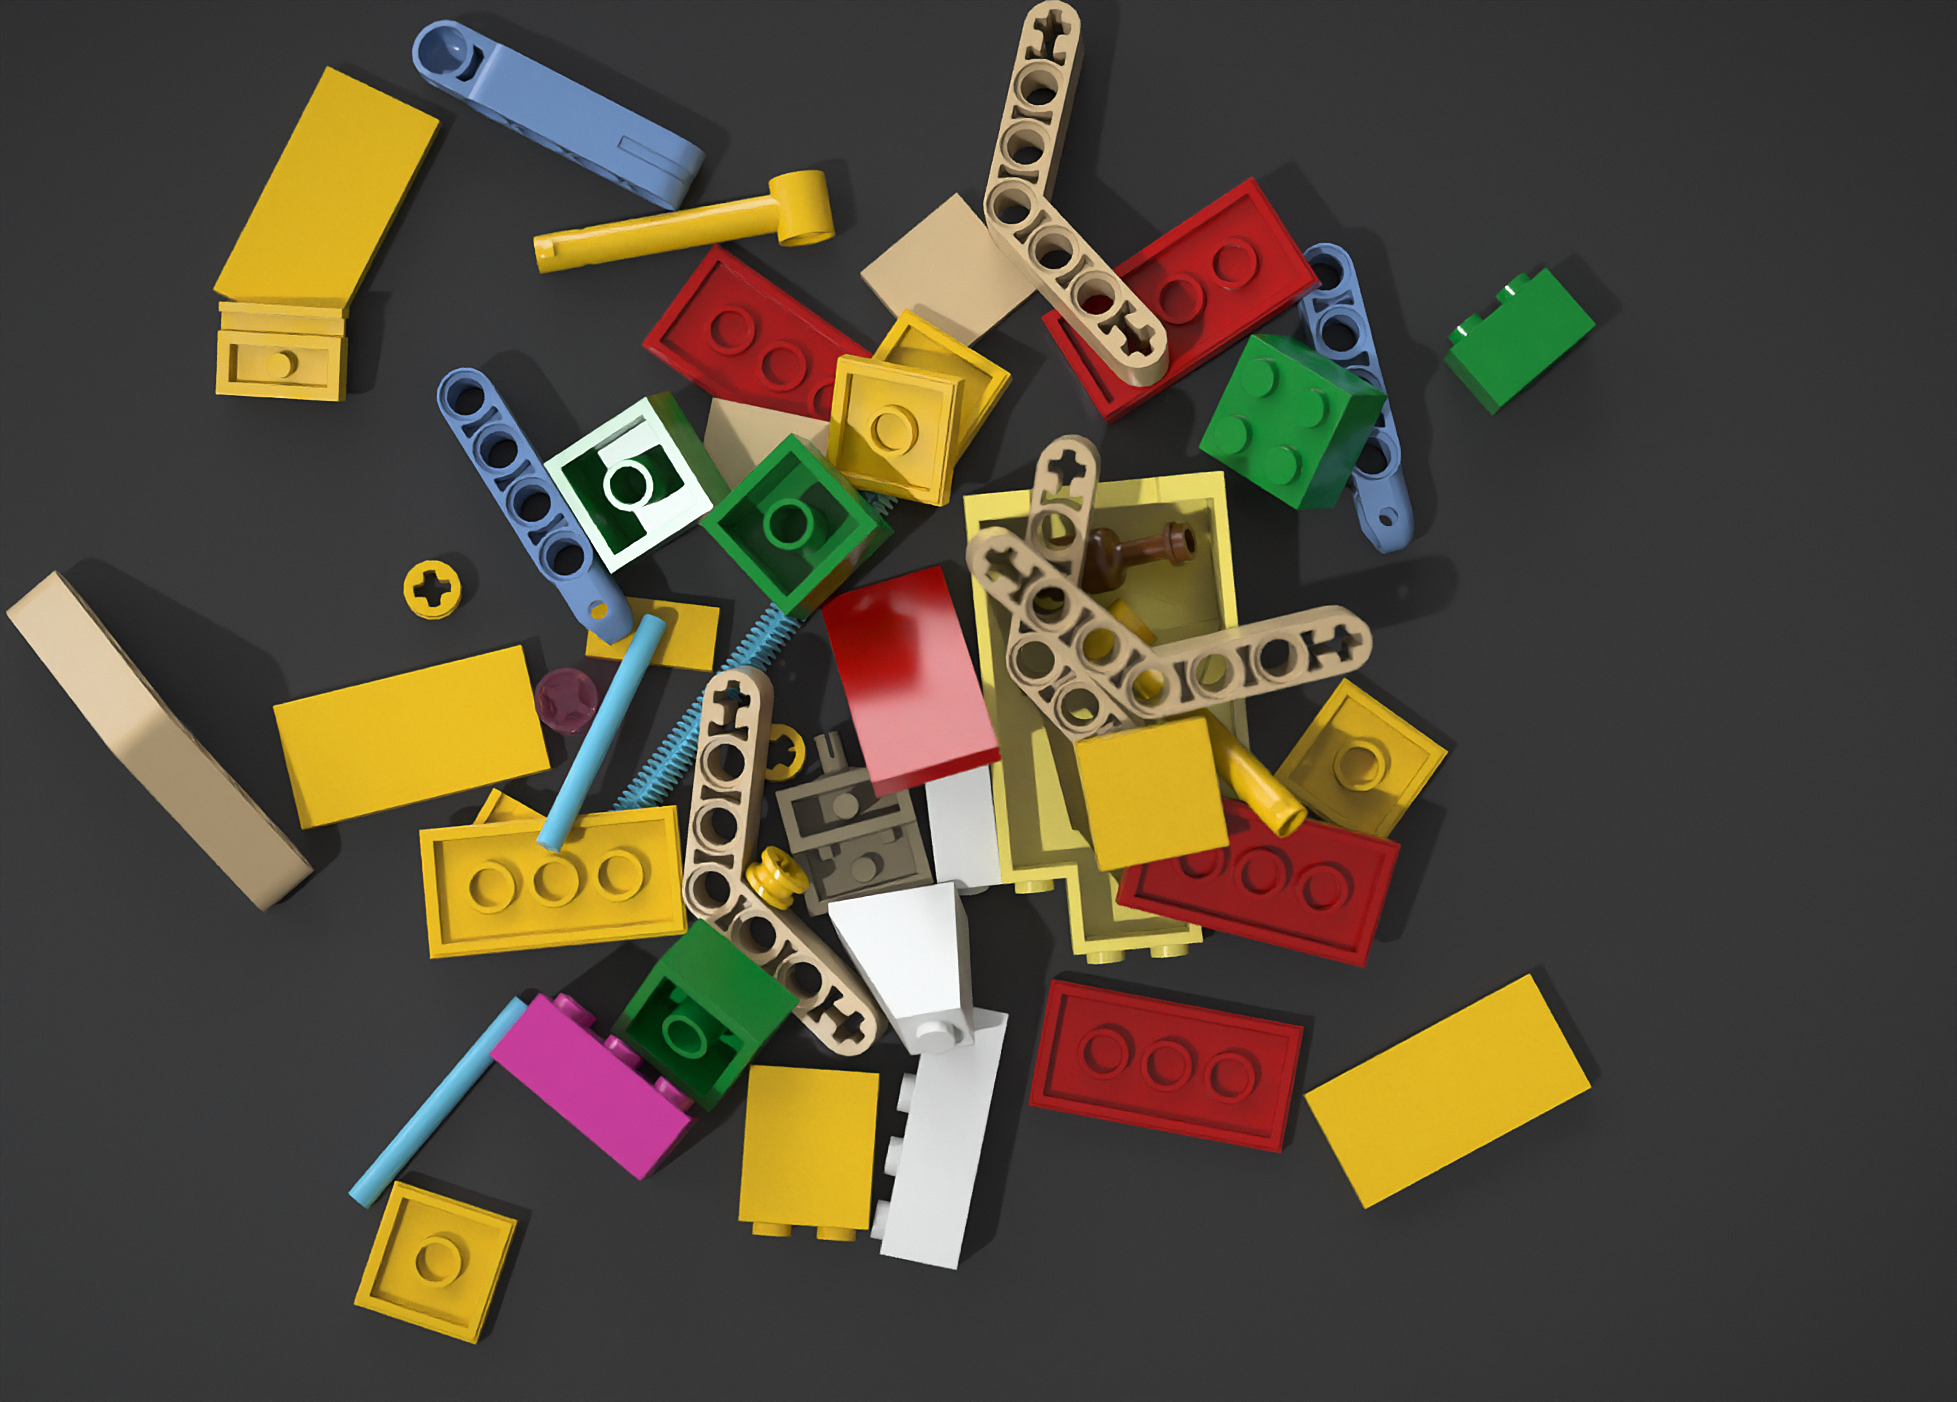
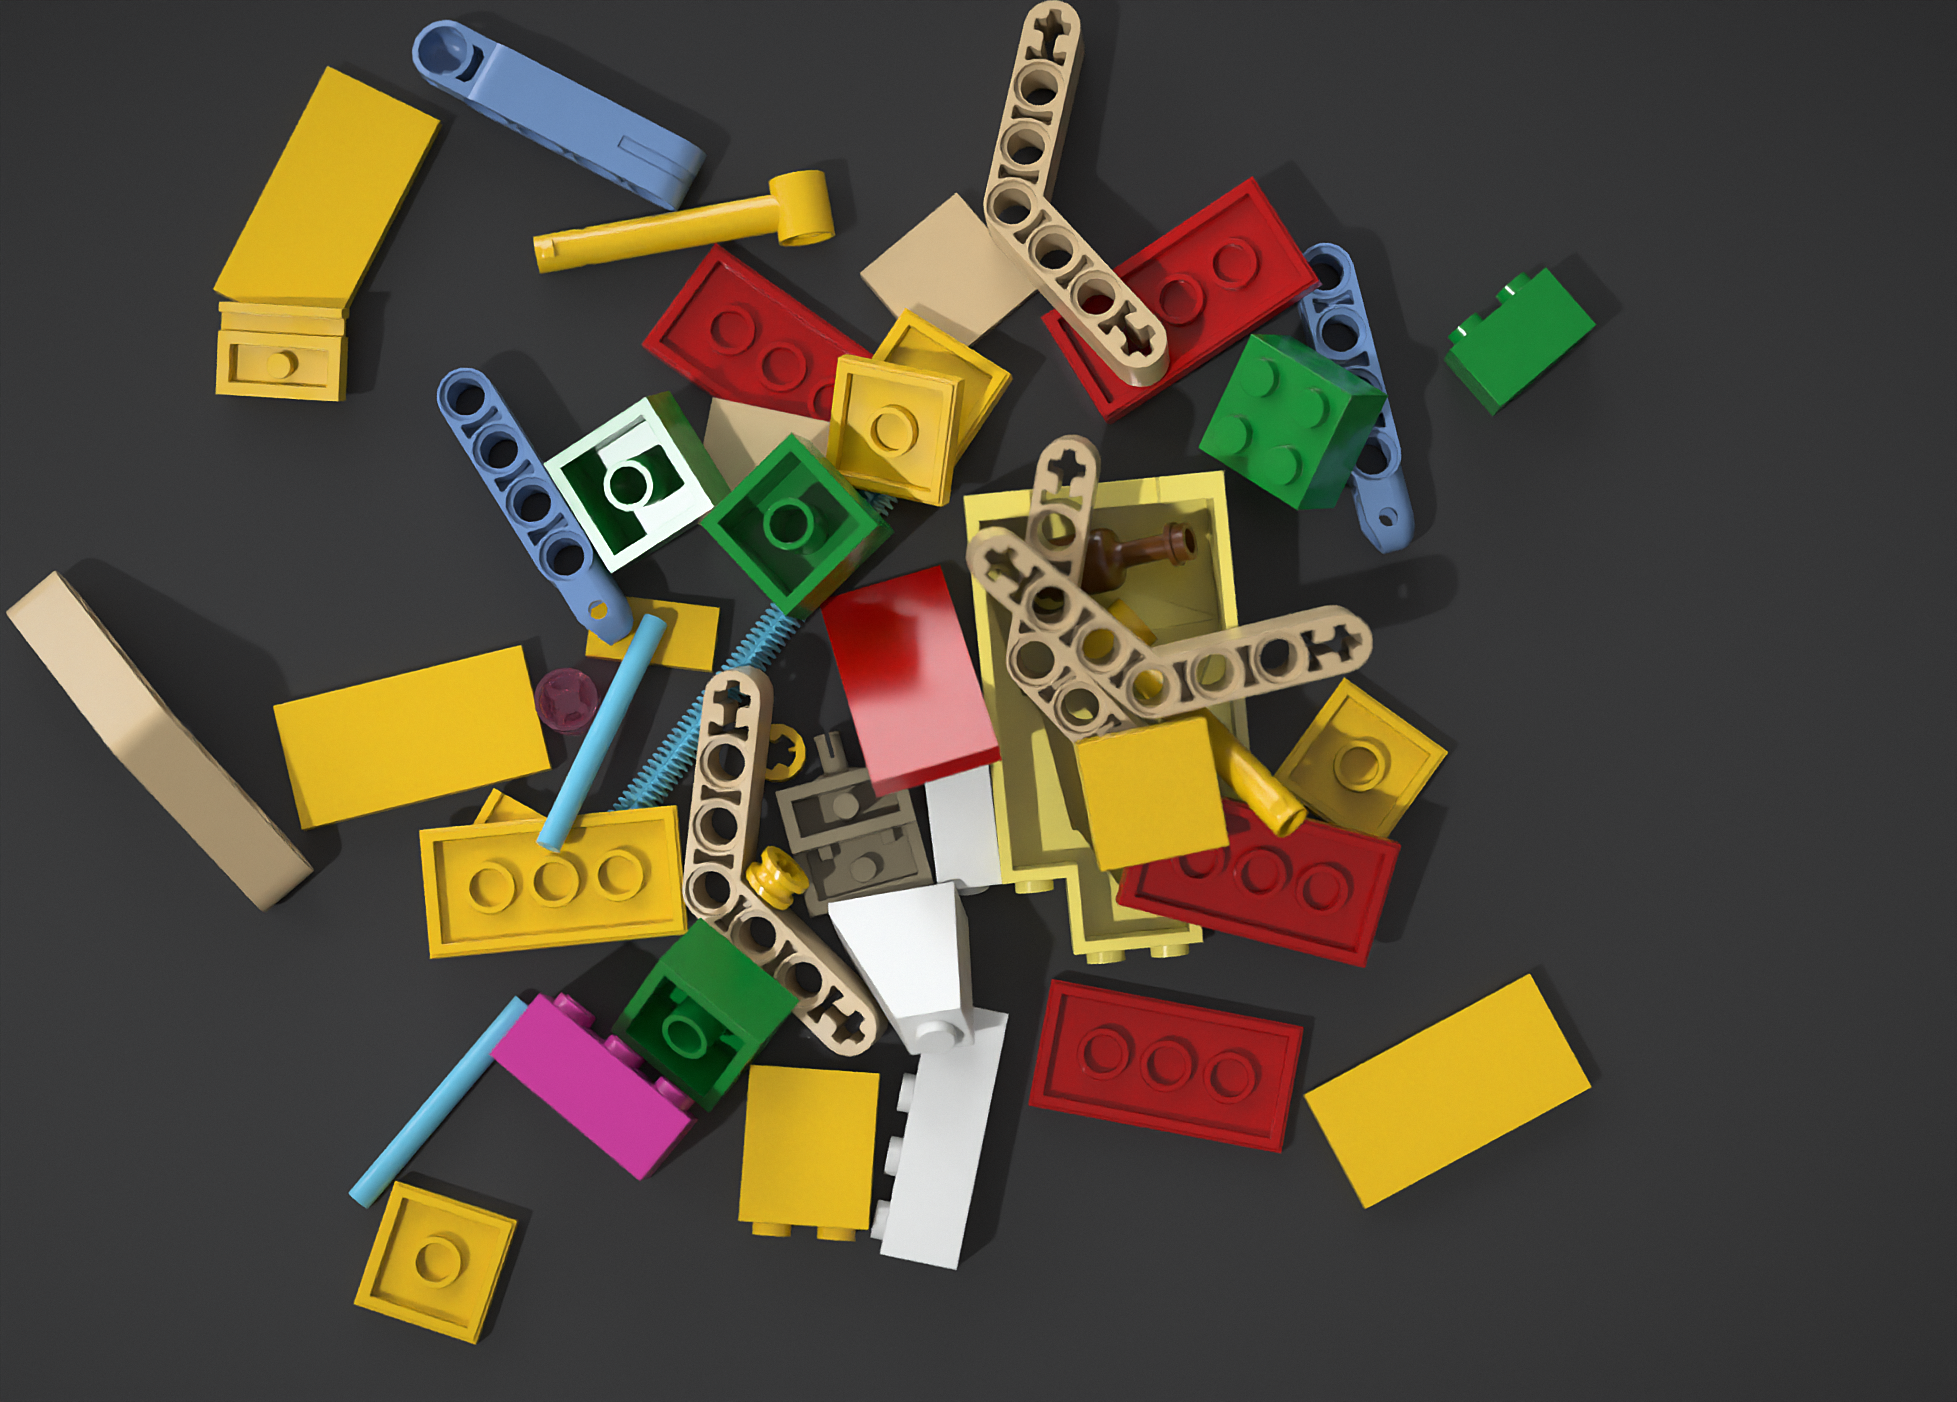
(416, 579): yellow bush -> none

